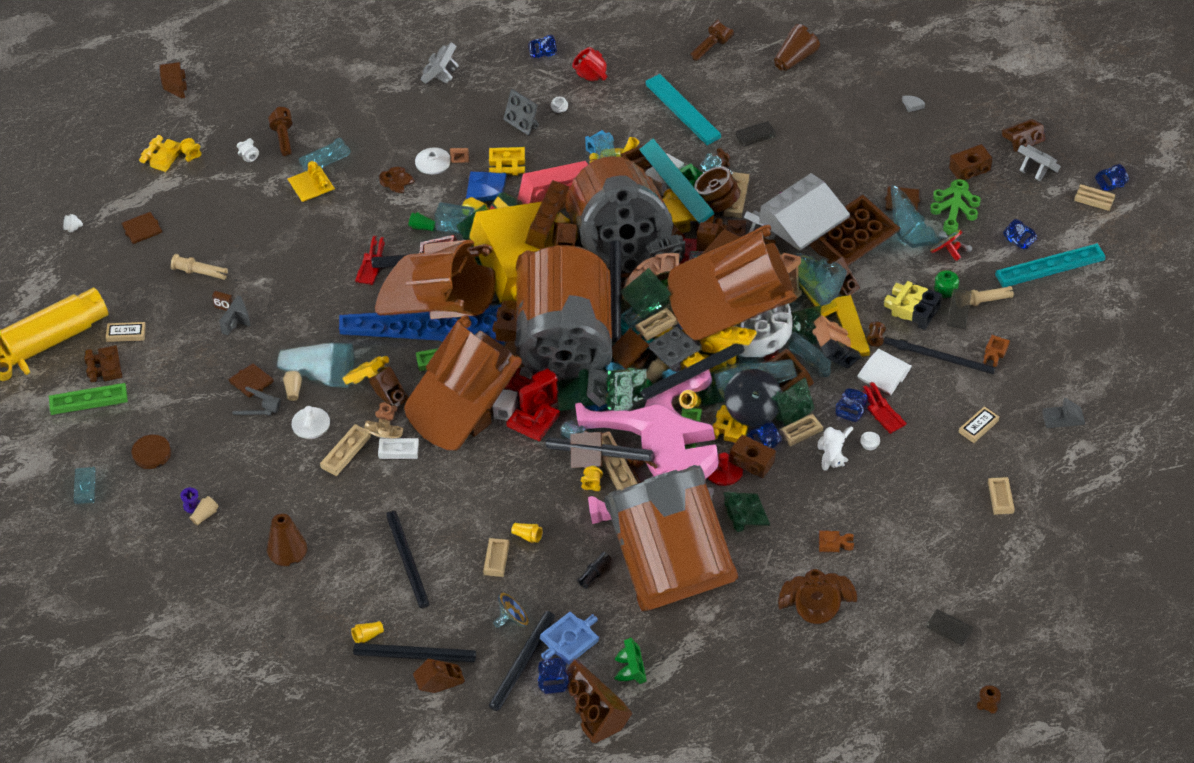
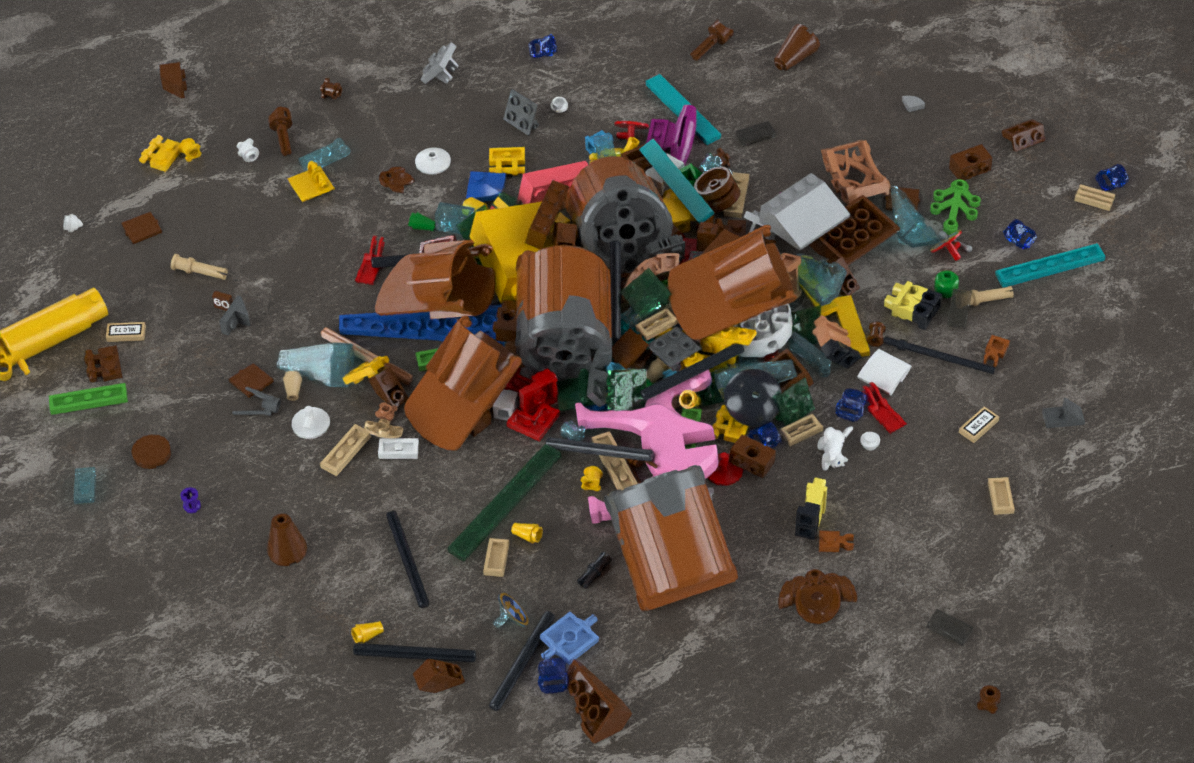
(204, 510): tan cone -> none
(330, 89): none -> reddish brown brick
(365, 354): none -> nougat axle
(459, 155): nougat slope -> none
(504, 502): none -> clear green plate
(584, 457): piece -> none
(592, 66): red helmet -> none
(631, 126): none -> red shield
(635, 669): green tile -> none
(677, 136): none -> magenta plate
(745, 510): clear green hinge -> none
(810, 515): none -> hips
(874, 181): none -> nougat fence
(1046, 161): light grey plate -> none

